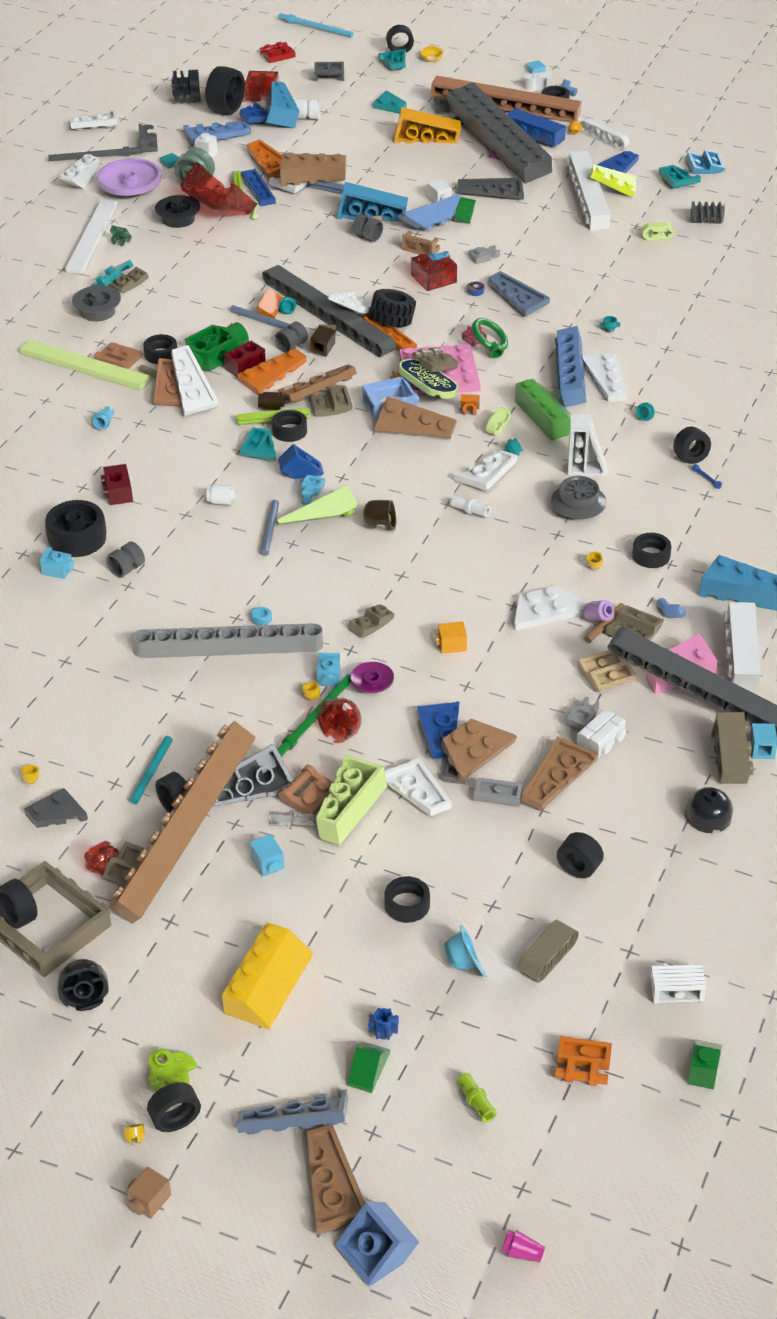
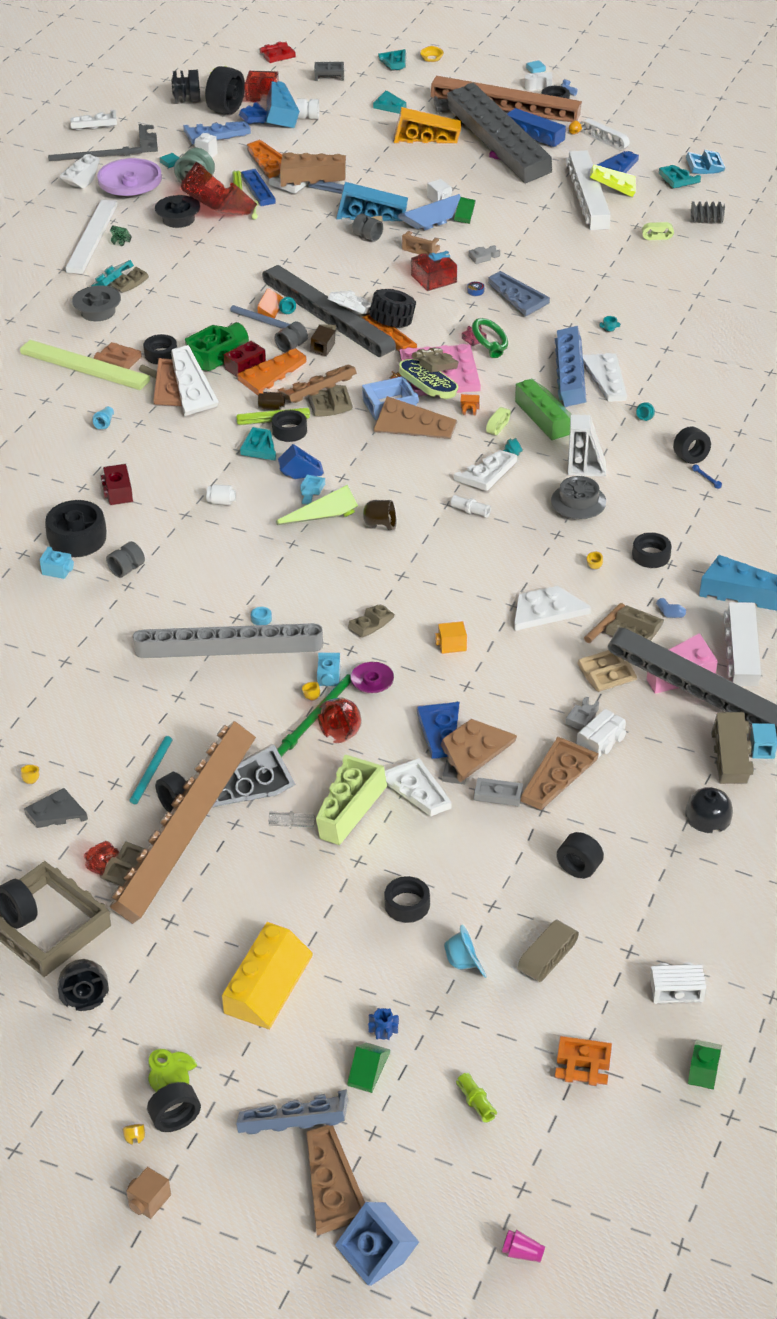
(267, 855): medium azure brick -> none
(270, 527): sand blue bar -> none
(293, 19): medium azure bar -> none
(312, 797): nougat plate -> none
(400, 29): black tyre -> none
(492, 187): dark grey wing -> none
(598, 611): lavender brick -> none

